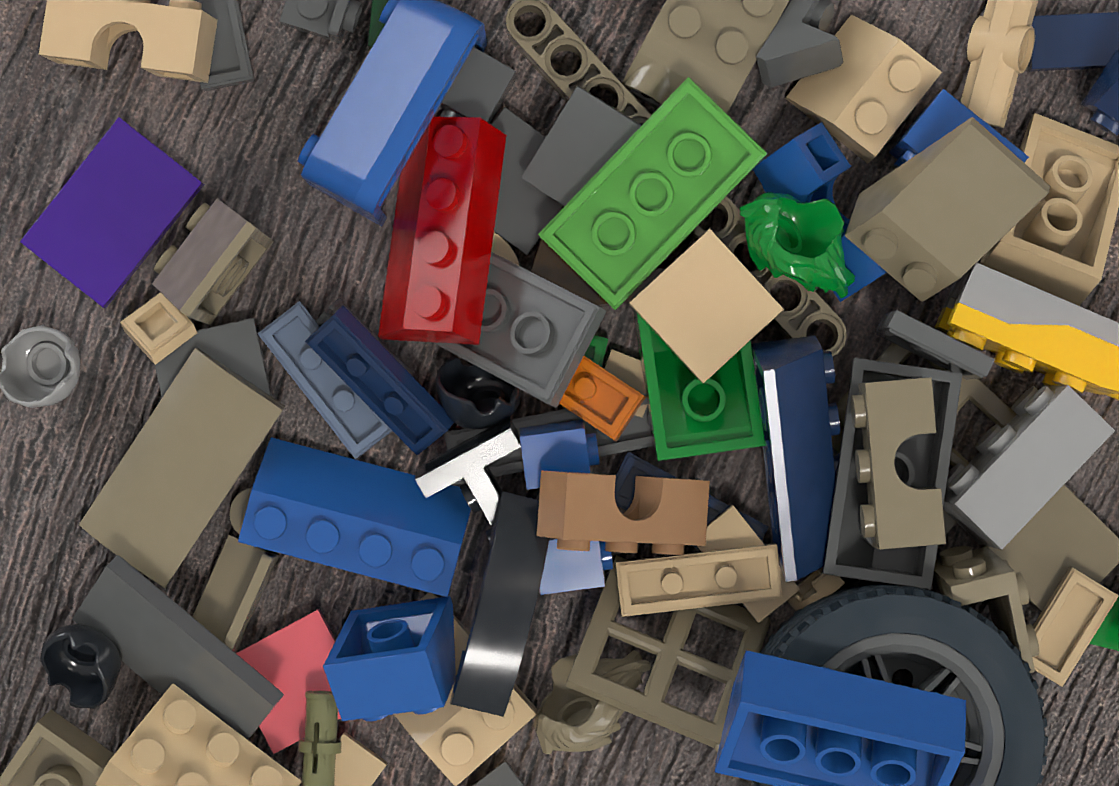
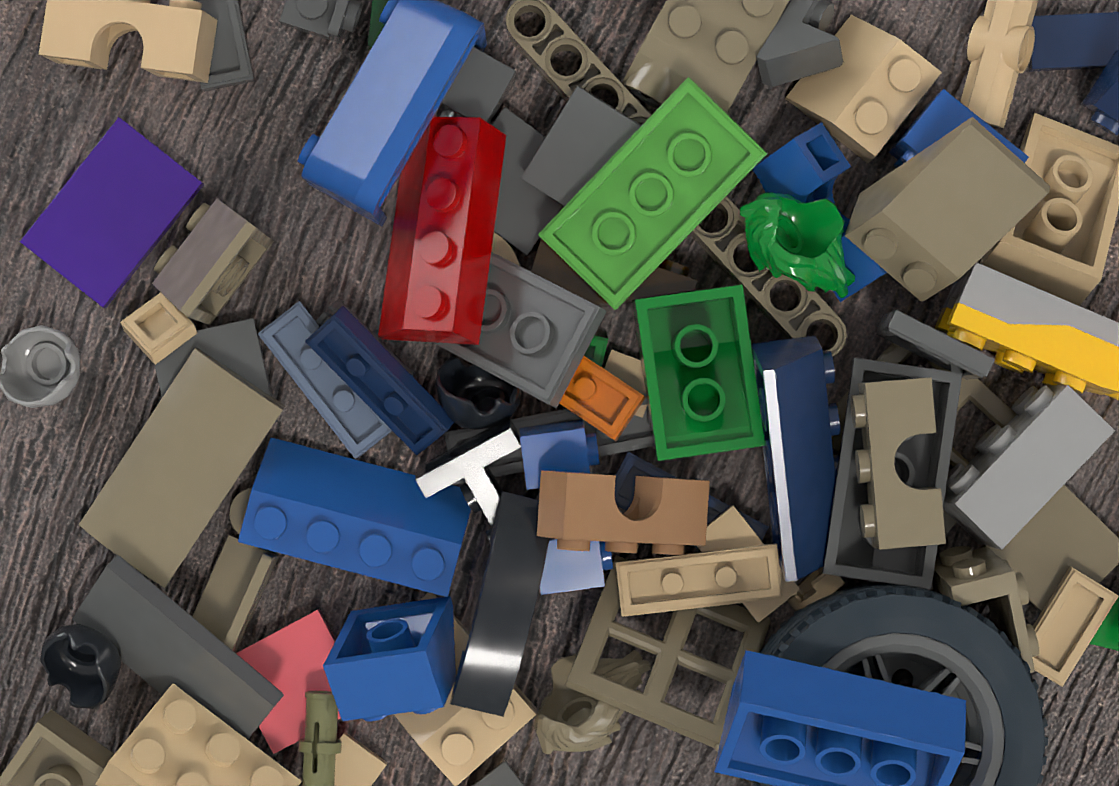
(706, 306): tan tile -> none

